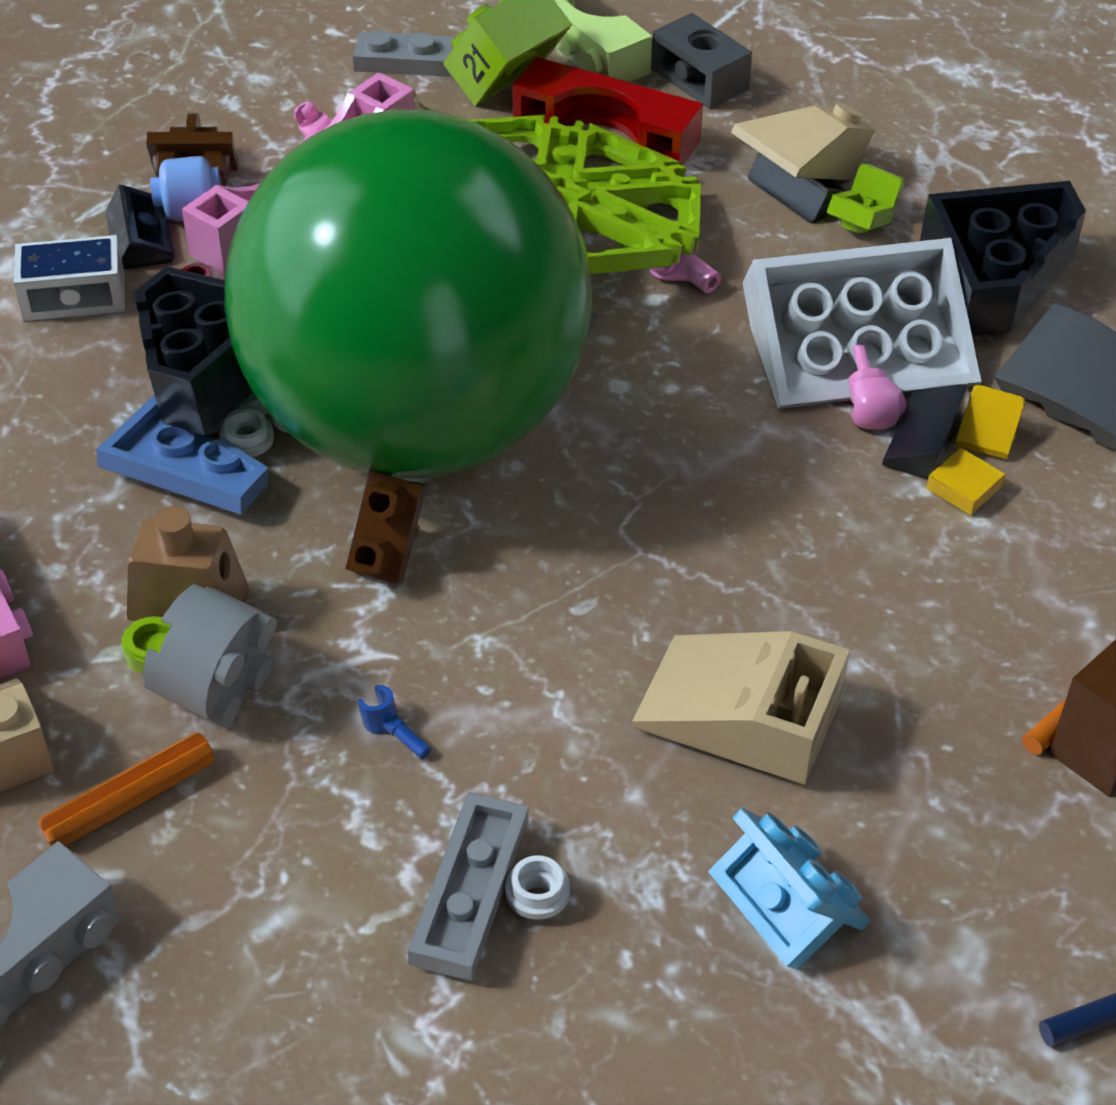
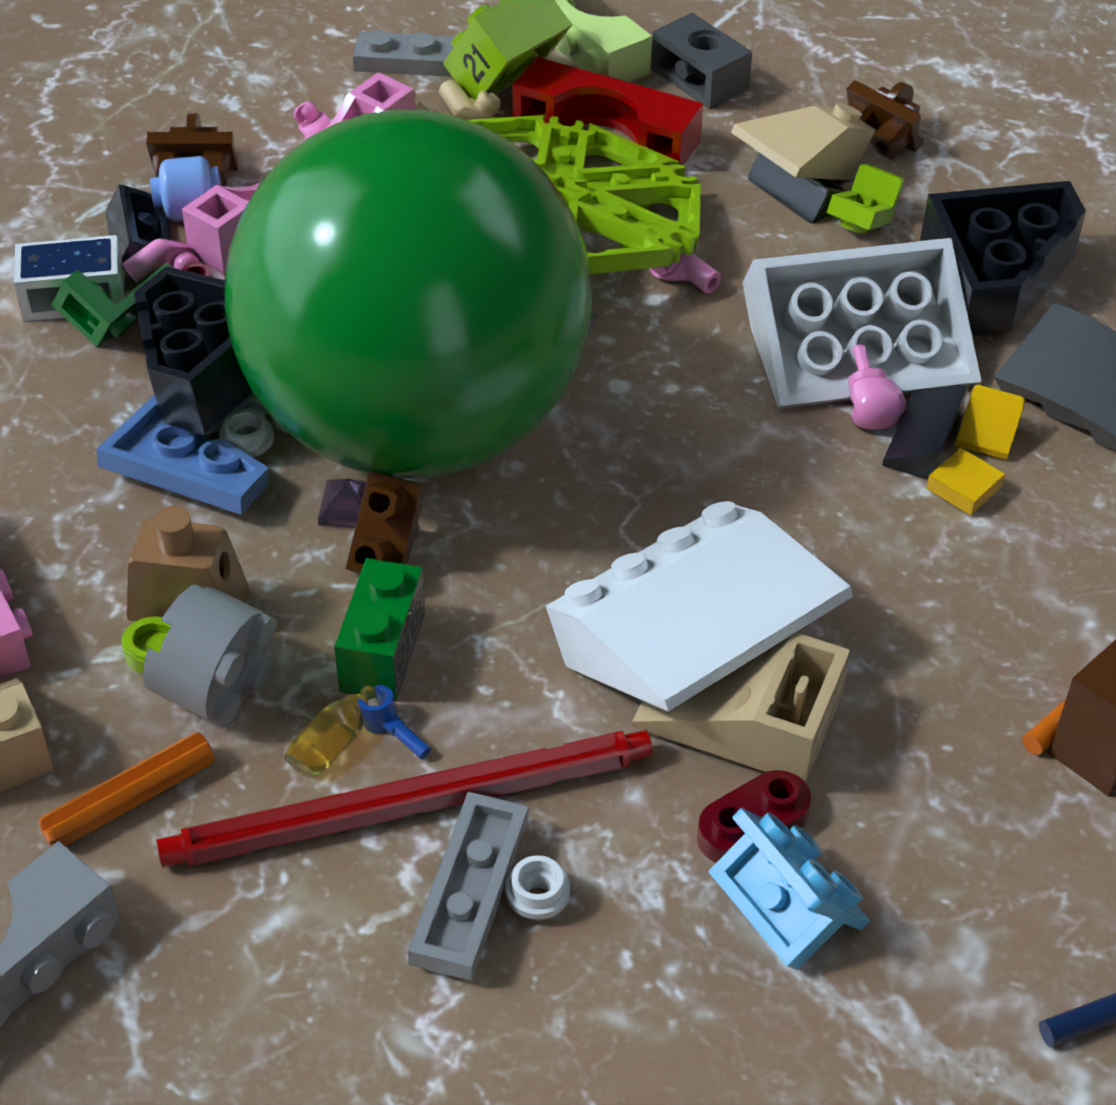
(92, 312): none -> green bracket
(156, 255): none -> bright pink arm
(328, 734): none -> clear yellow piece
(341, 503): none -> clear purple slope
(380, 627): none -> green brick
(401, 798): none -> red piece
(467, 107): none -> tan arm
(693, 606): none -> white slope
(757, 798): none -> dark red plate
(890, 114): none -> reddish brown hips

